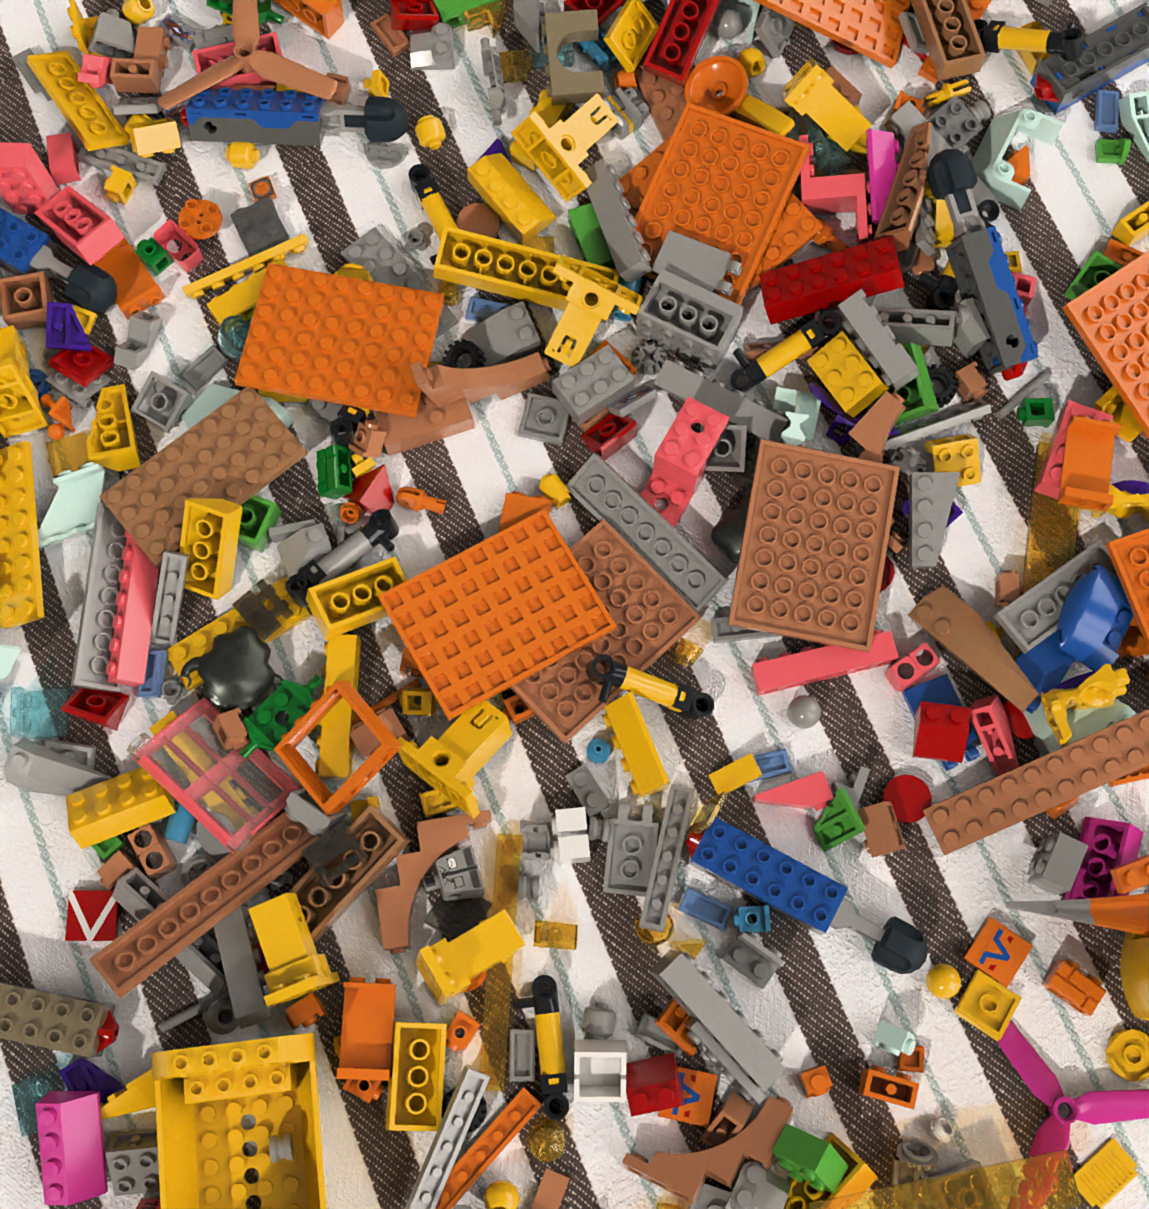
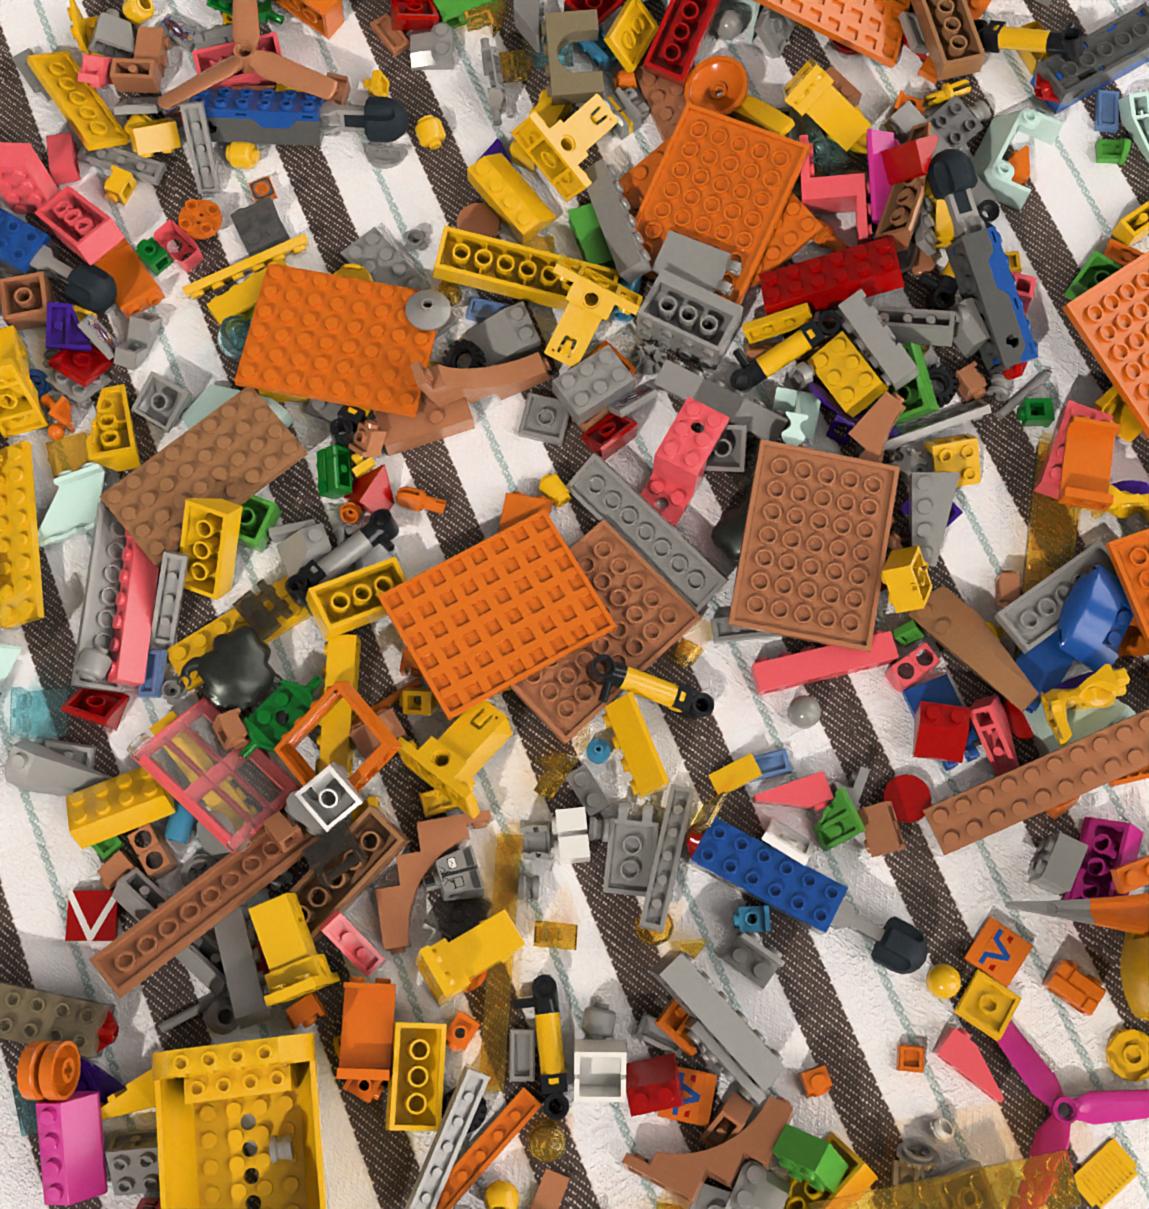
(48, 1070): none -> orange wheel
(93, 663): none -> light grey head
(99, 335): none -> light grey tile
(200, 147): none -> light grey plate
(204, 368): light grey tile -> none
(283, 831): none -> nougat brick
(329, 796): none -> light grey slope
(351, 943): none -> coral plate
(428, 318): none -> light grey dish
(430, 200): piece -> none
(510, 710): orange brick -> none
(558, 768): none -> clear yellow slope
(705, 908): medium blue tile -> none
(752, 61): yellow piece -> none
(777, 323): none -> yellow plate
(788, 841): none -> white tile
(801, 376): none -> light grey plate
(889, 1088): orange brick -> none
(893, 1039): light aqua brick -> none
(906, 580): none -> yellow brick
(908, 633): none -> bright green plate
(909, 159): none -> red slope
(965, 1058): none -> coral slope
(1000, 387): none -> light grey wheel

